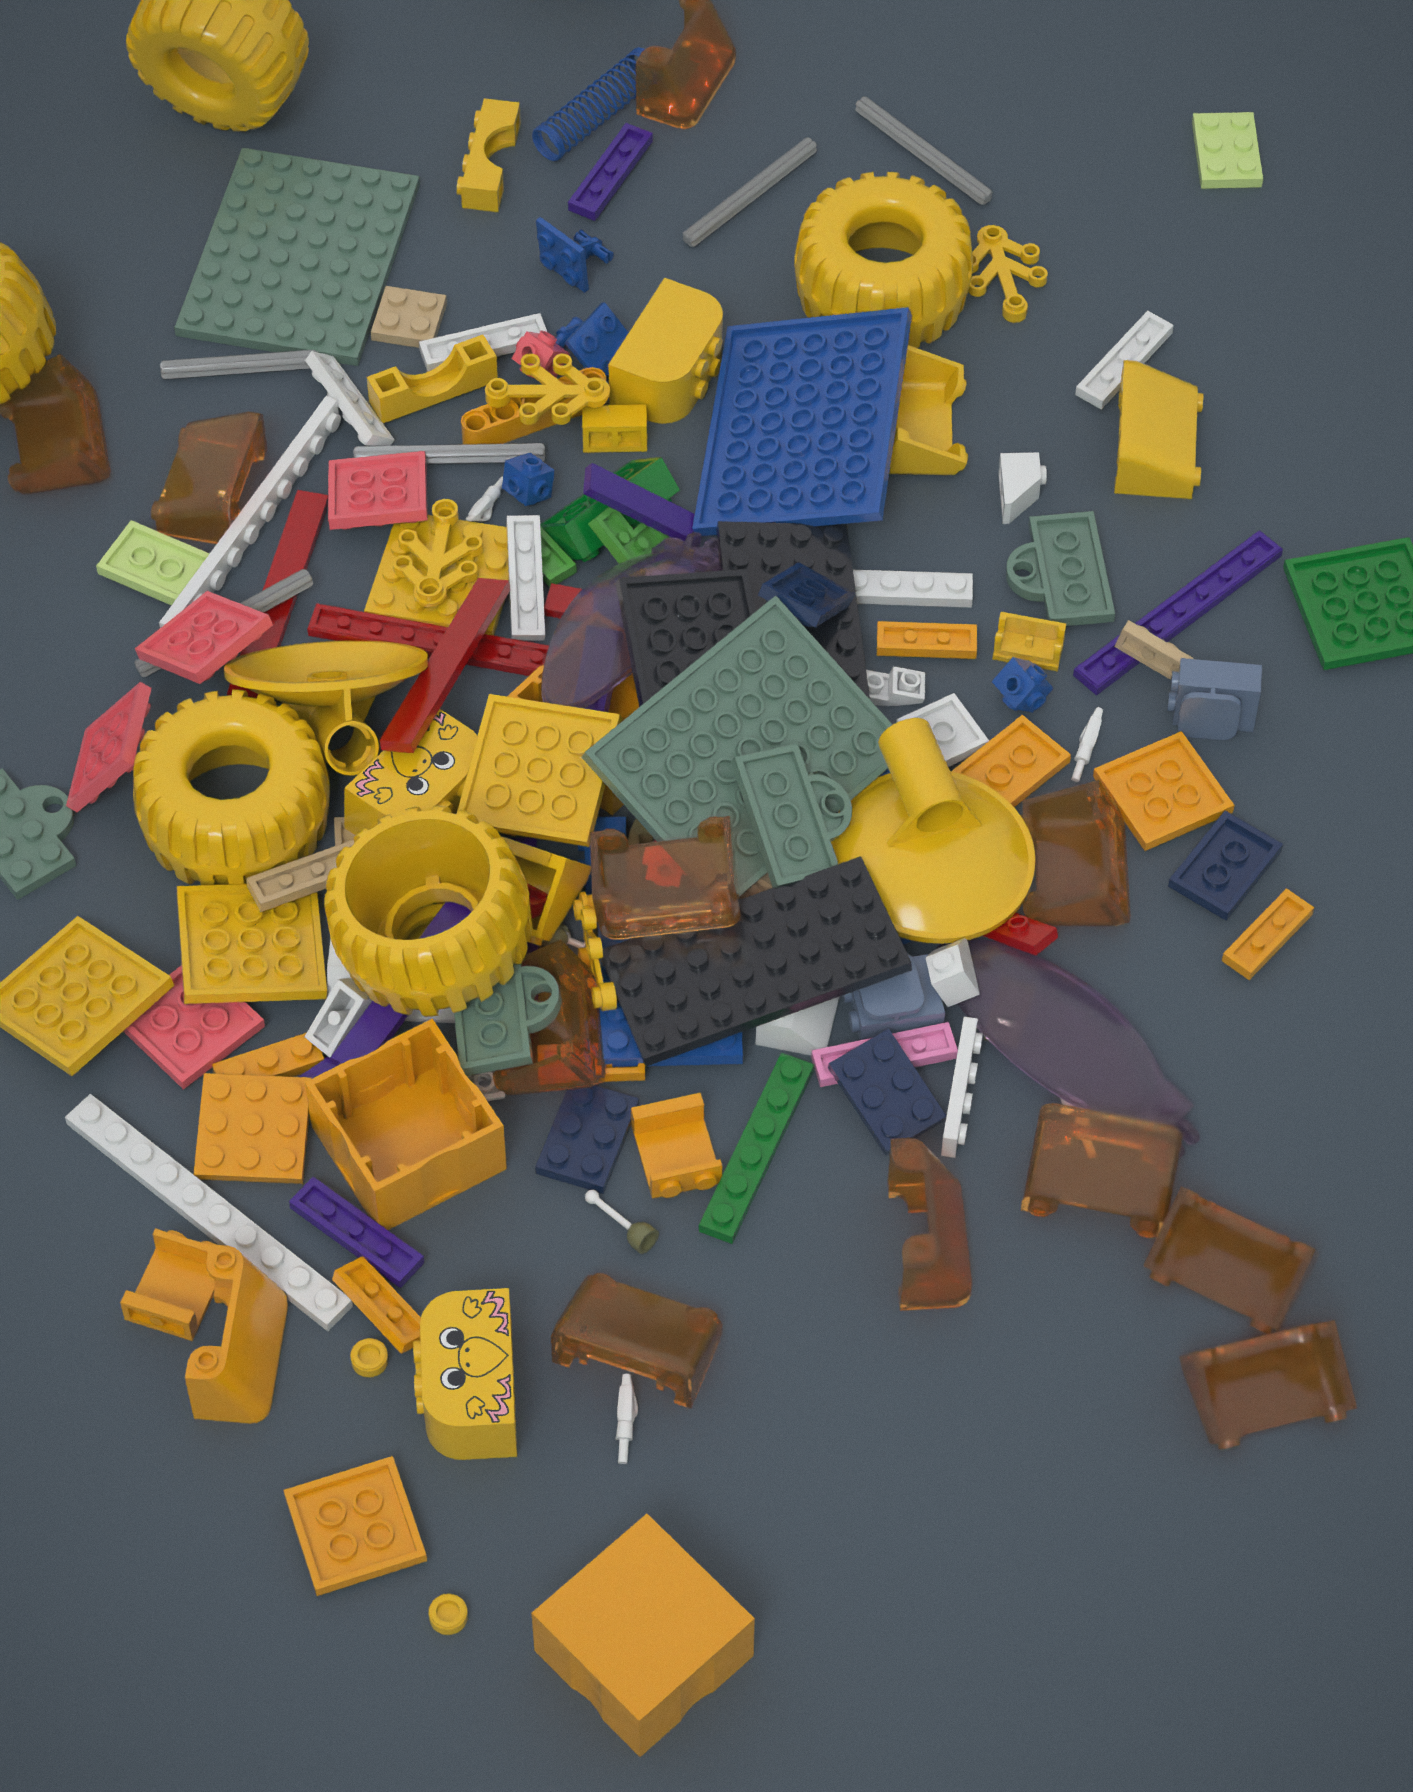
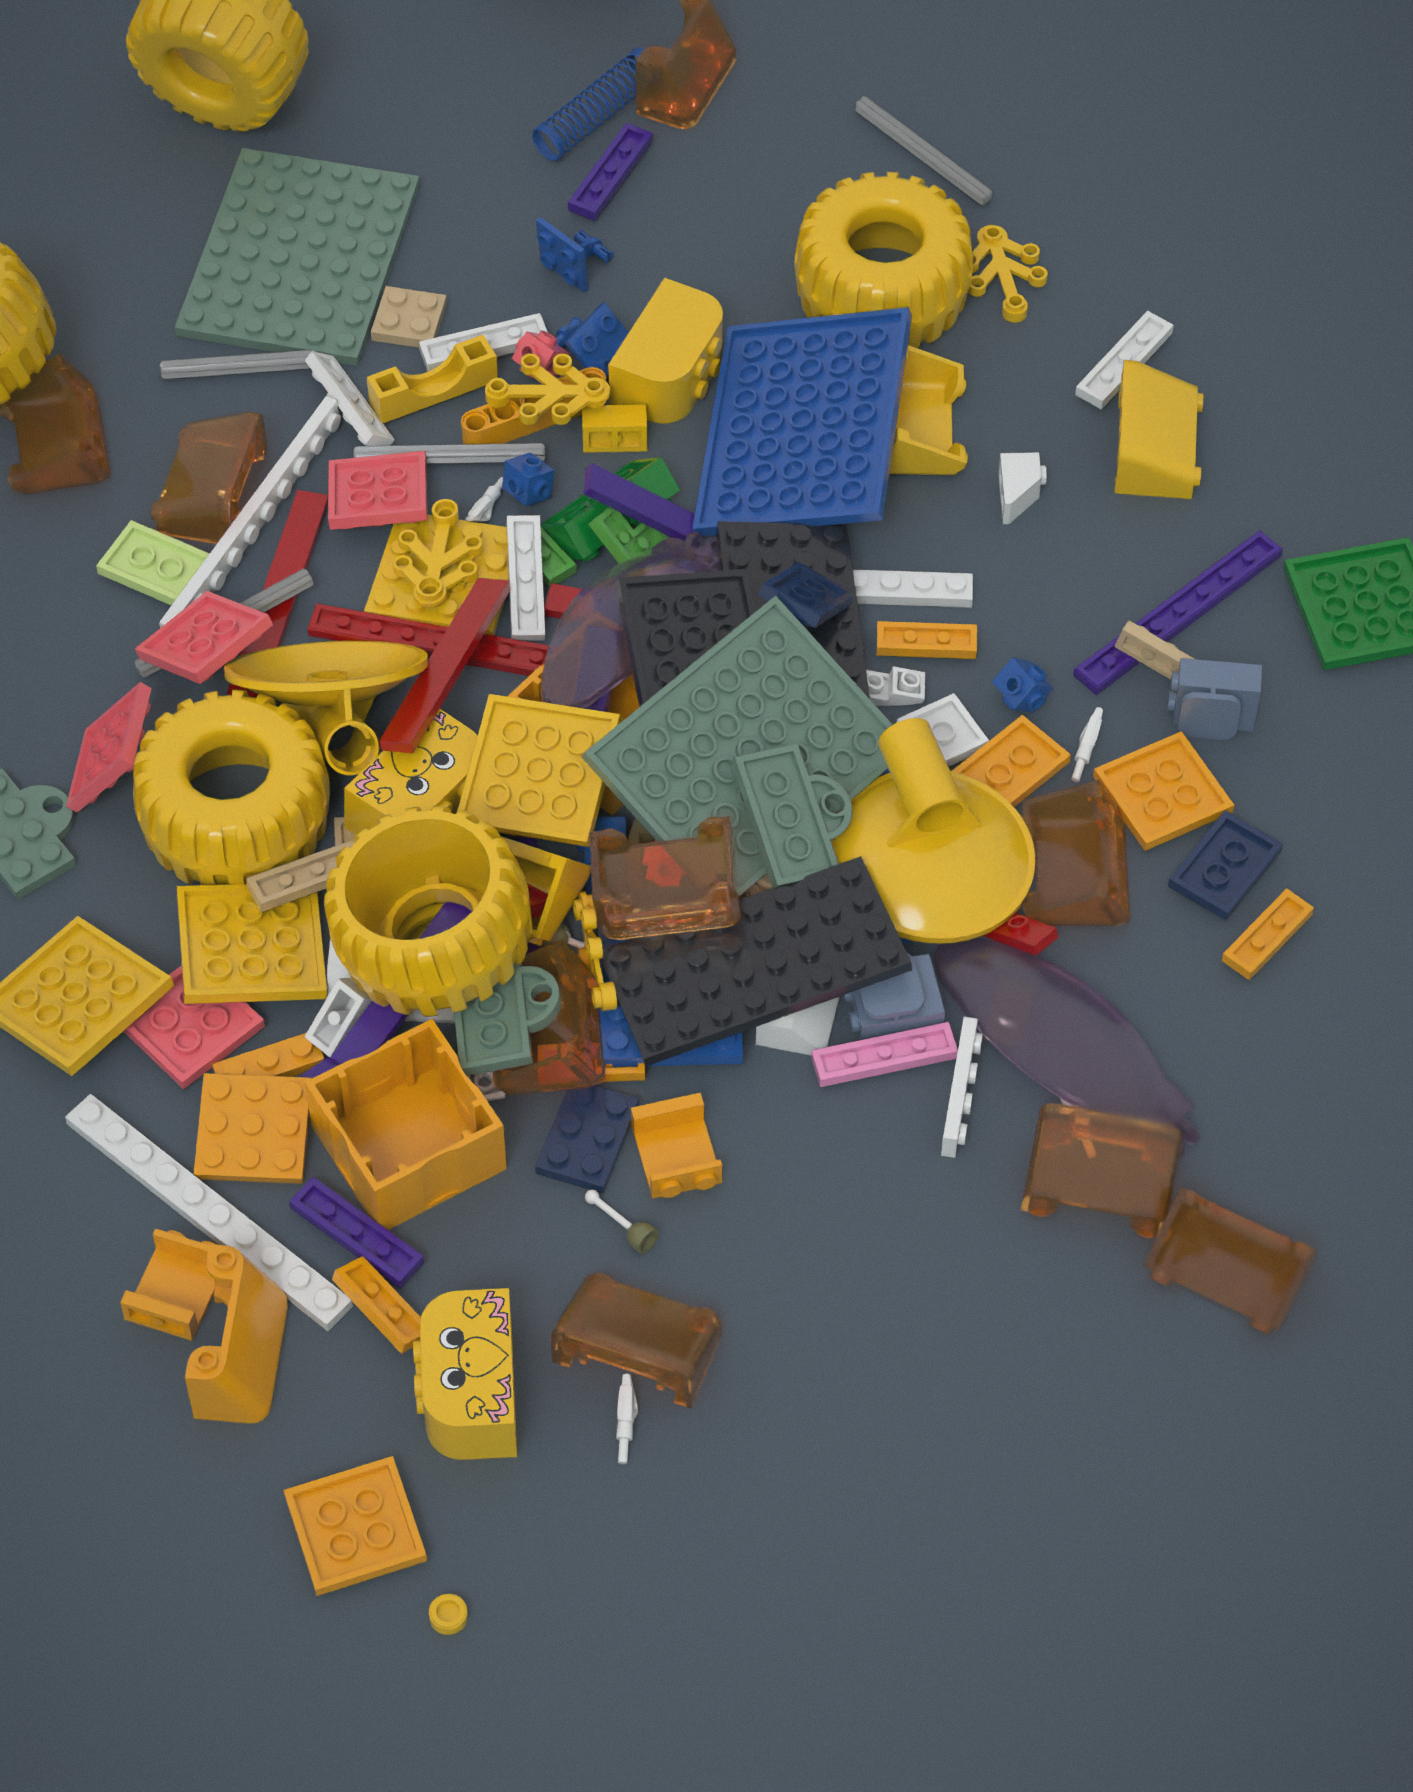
(369, 1357): yellow tile -> none
(496, 129): yellow arch -> none
(643, 1634): light orange tile -> none
(749, 192): light grey axle -> none
(756, 1148): green plate -> none
(886, 1090): dark blue plate -> none
(936, 1263): clear orange windscreen -> none
(953, 972): white slope -> none
(1029, 640): yellow hinge -> none
(1064, 569): sand green plate -> none
(1227, 150): yellowish green plate -> none
(1269, 1382): clear orange windscreen -> none

